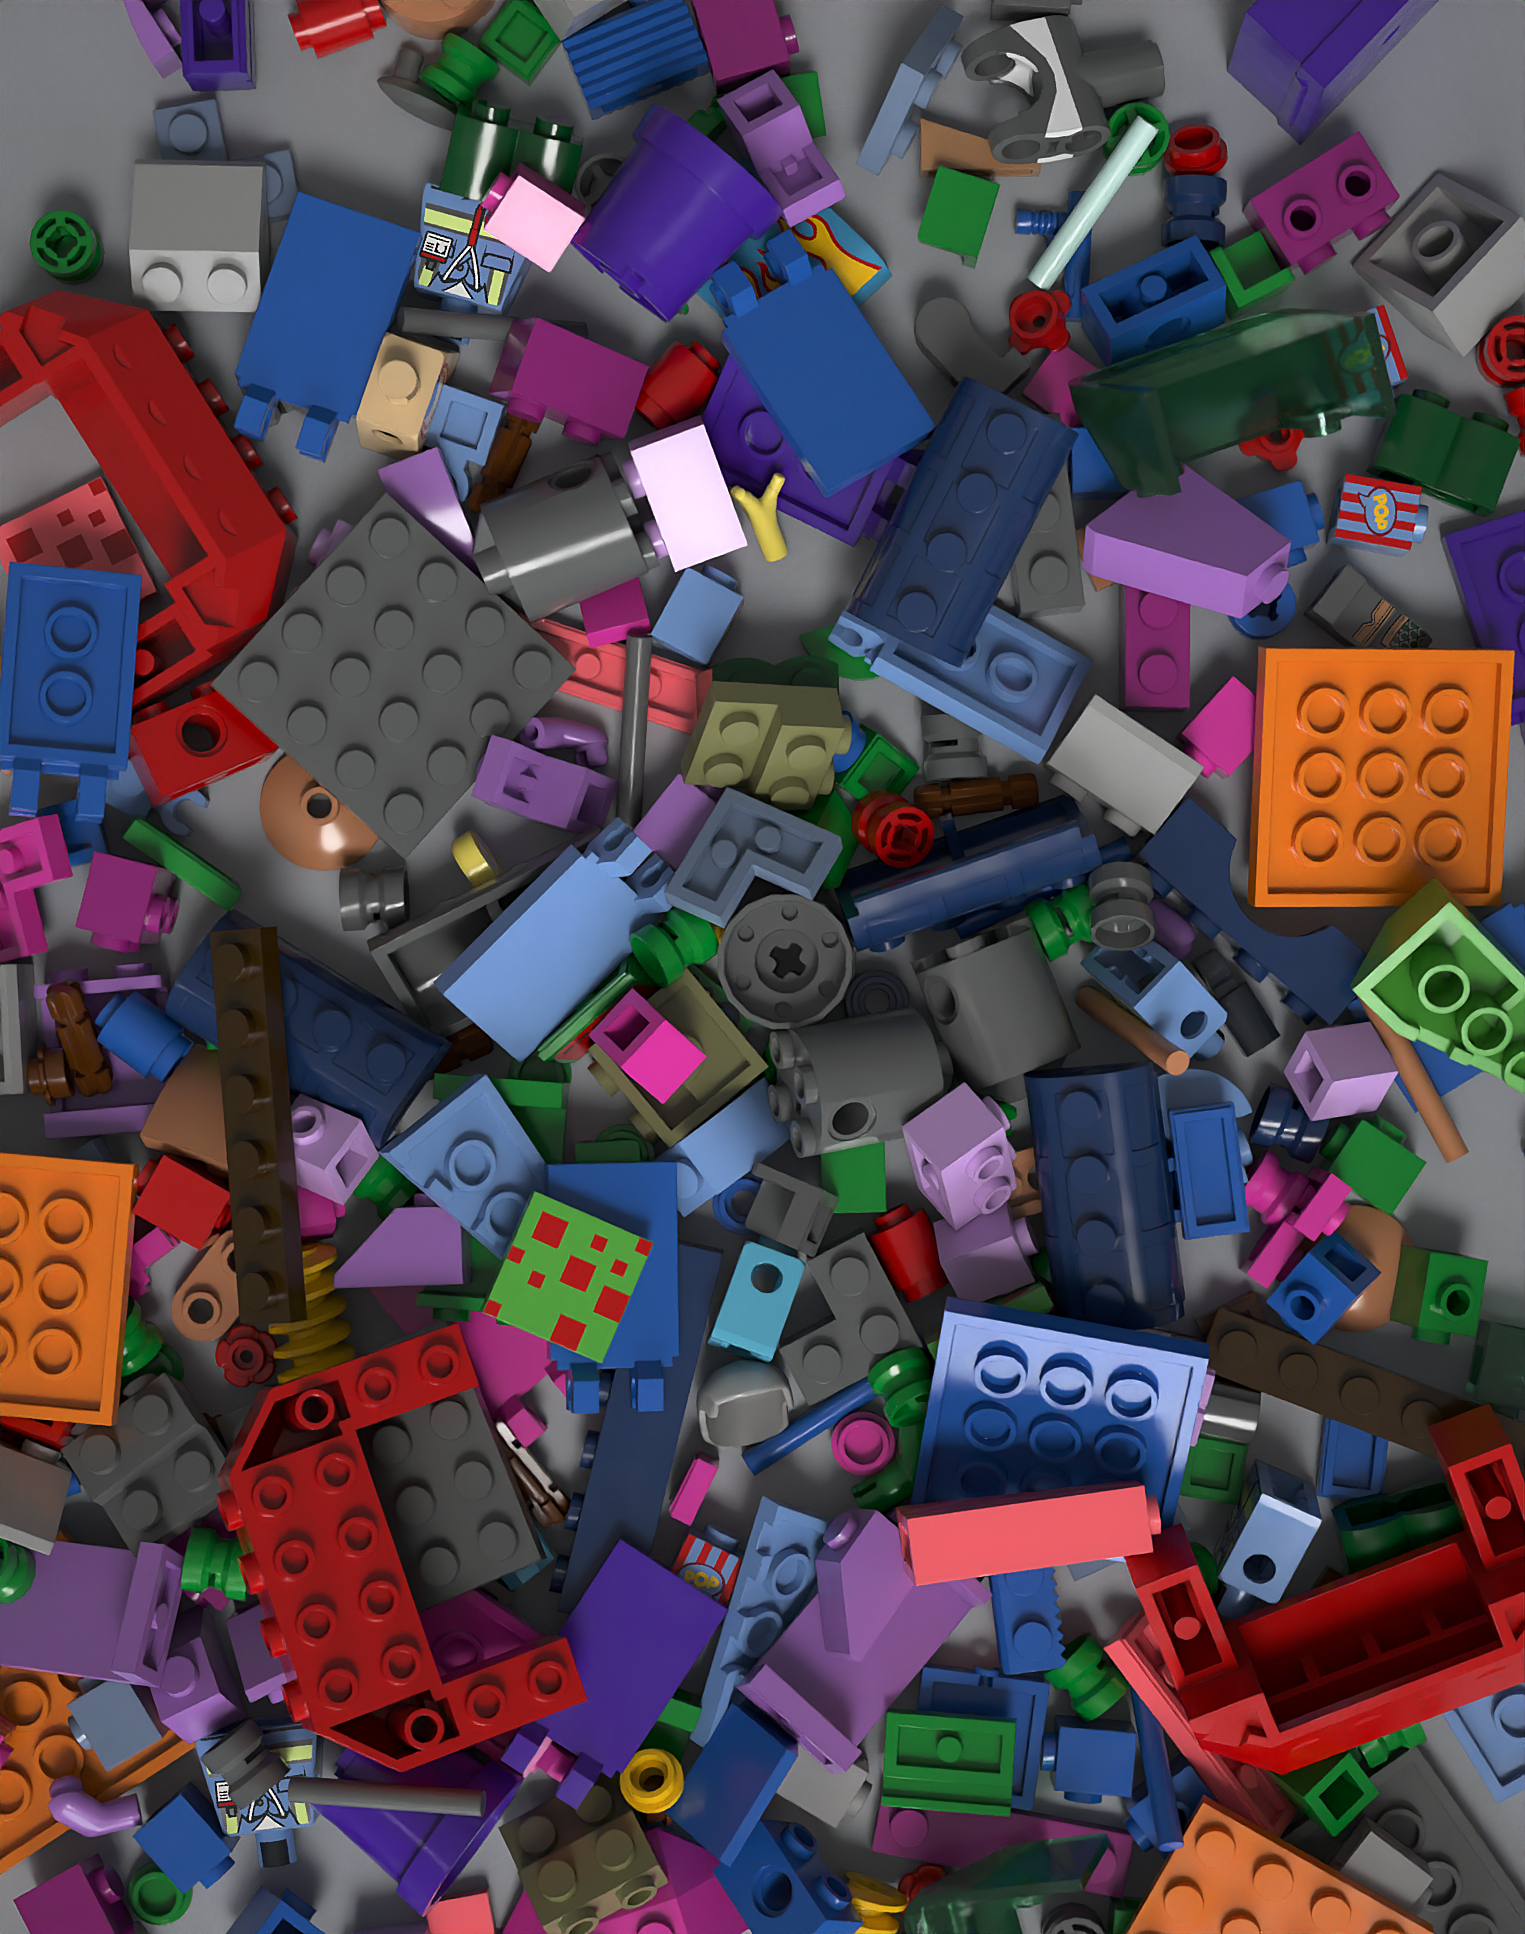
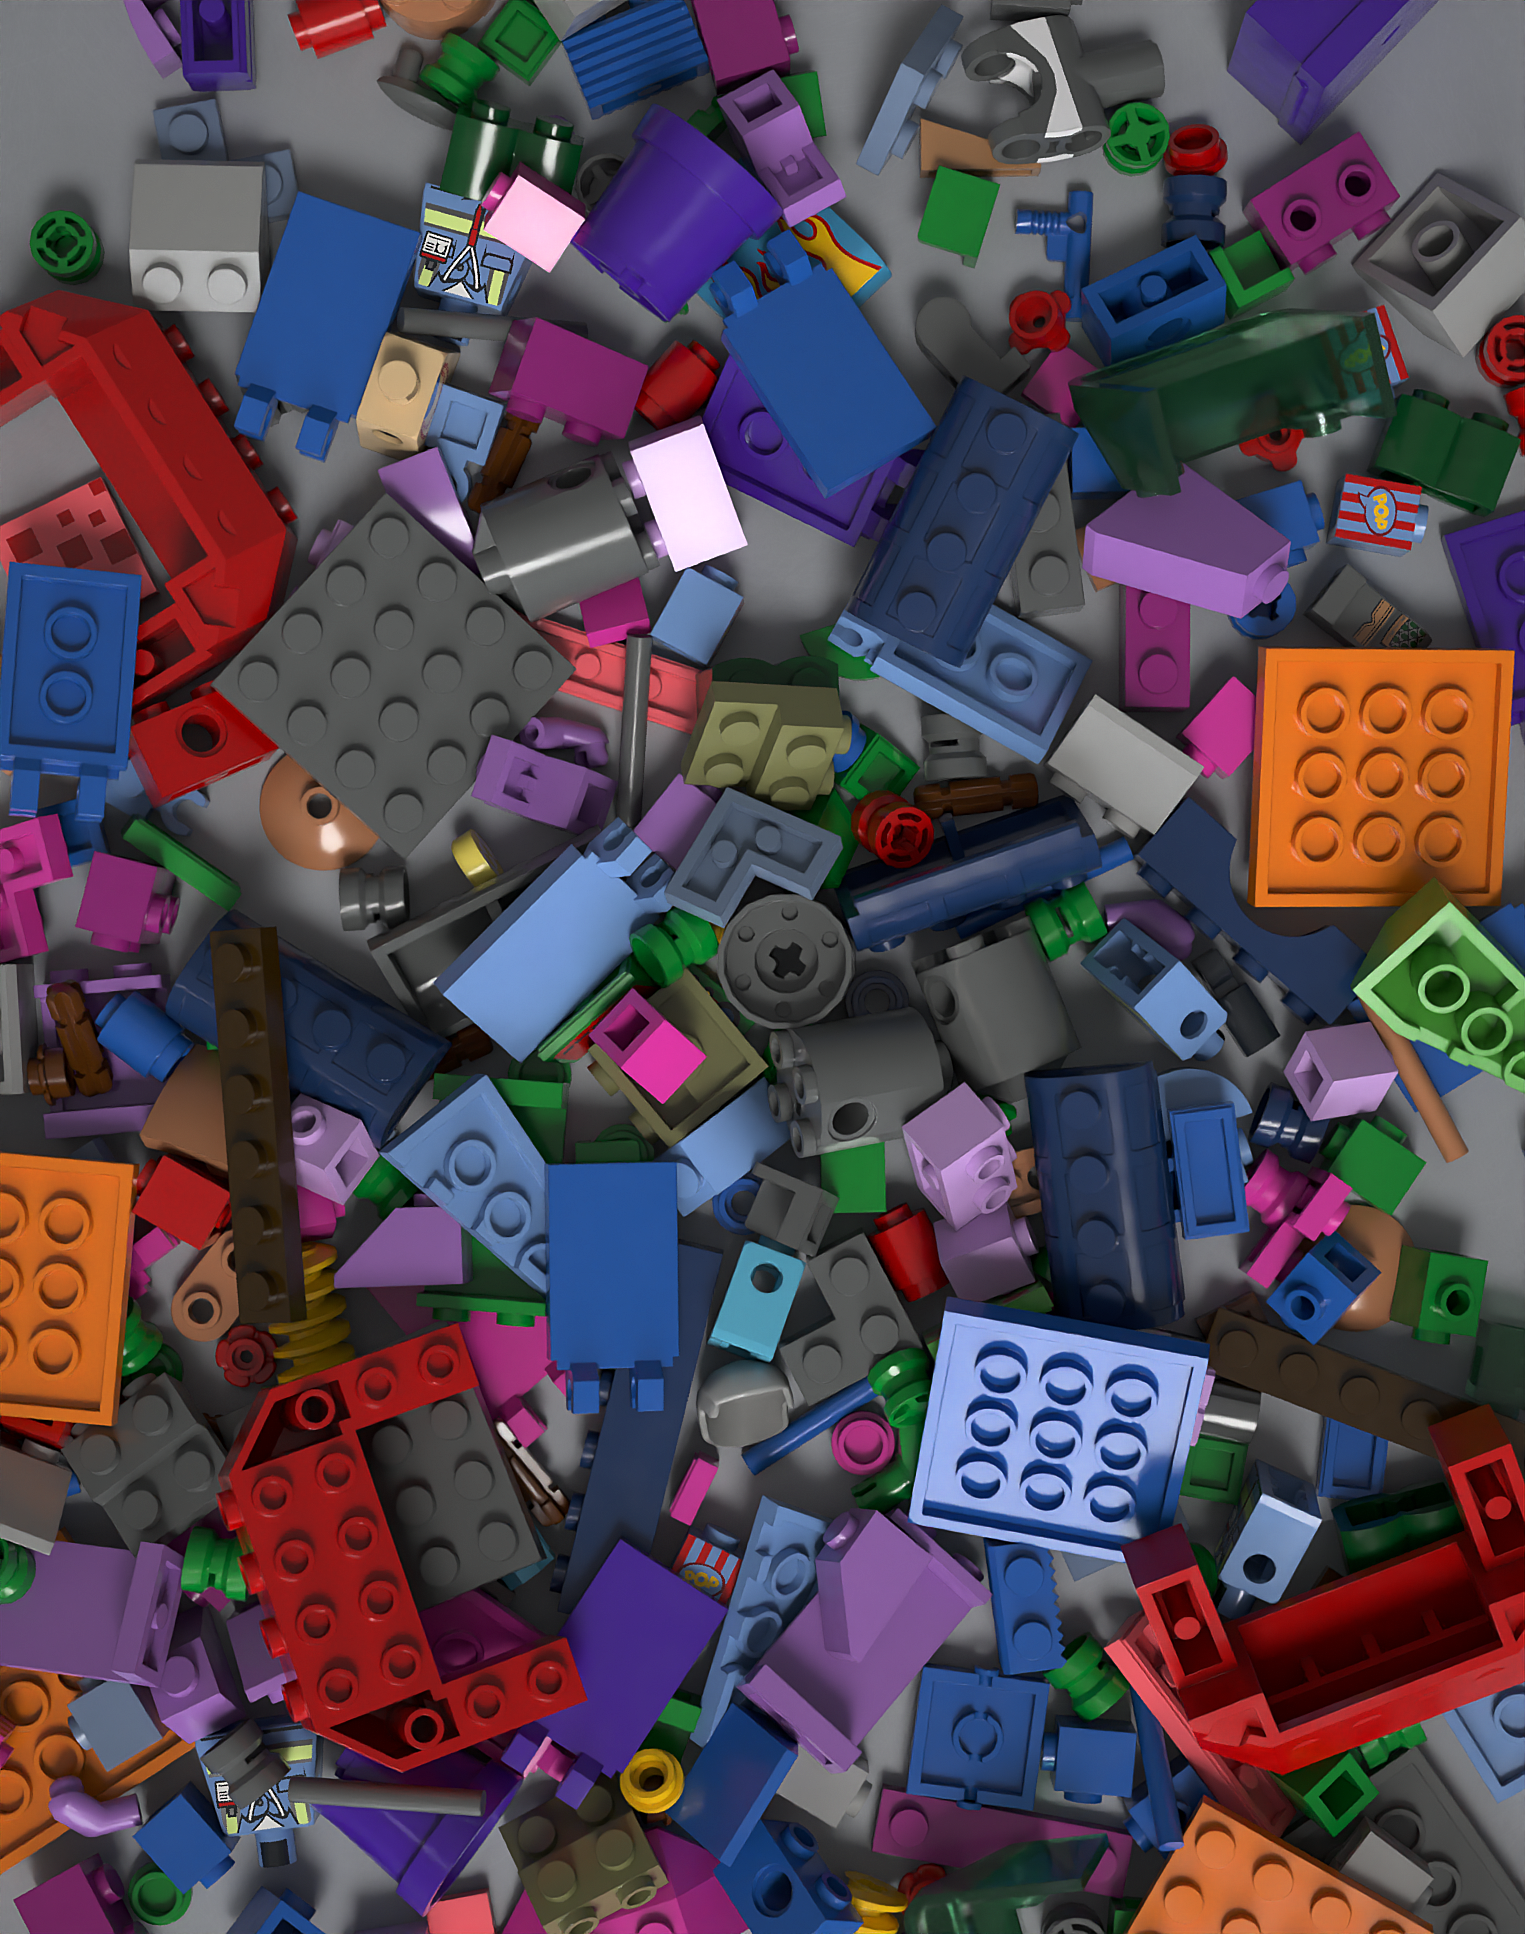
(566, 1277): bright green tile -> none
(763, 517): light yellow bar -> none
(949, 1762): green plate -> none
(1025, 1531): coral slope -> none
(1092, 203): light aqua bar -> none
(1121, 906): dark grey wheel -> none
(1133, 1030): nougat bar -> none

